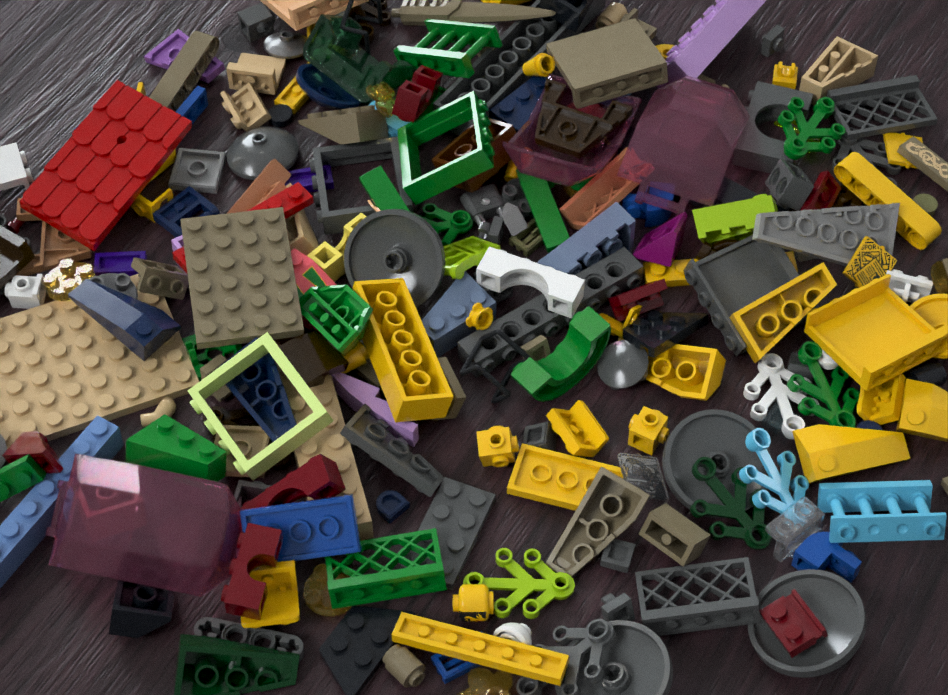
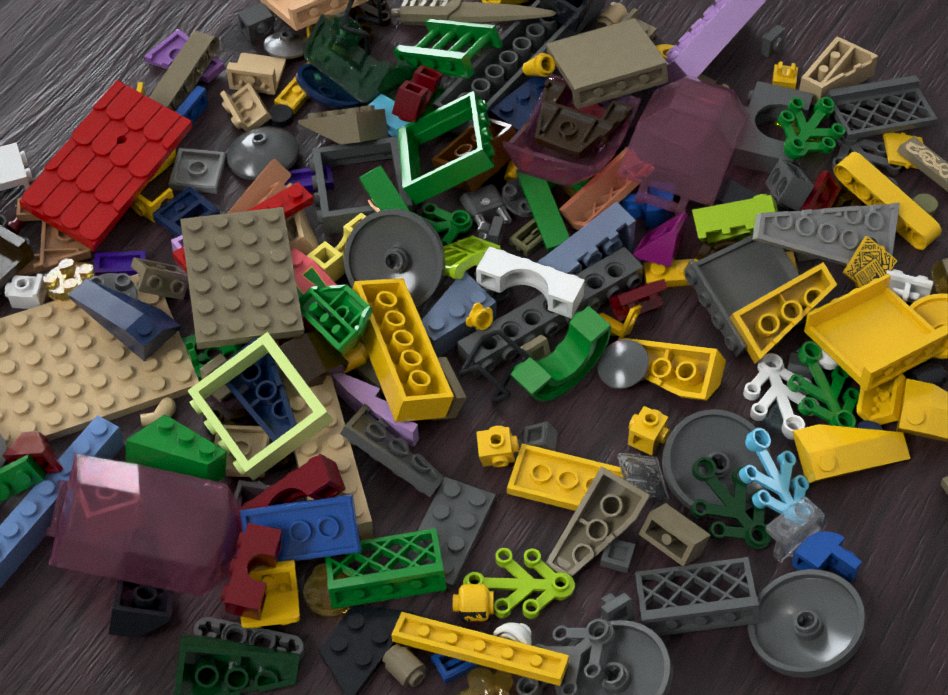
(383, 95): clear yellow plate -> none
(391, 505): dark blue tile -> none
(513, 219): light grey slope -> none
(578, 429): yellow bracket -> none
(663, 330): black wing -> none
(793, 623): dark red plate -> none
(881, 496): medium azure fence -> none

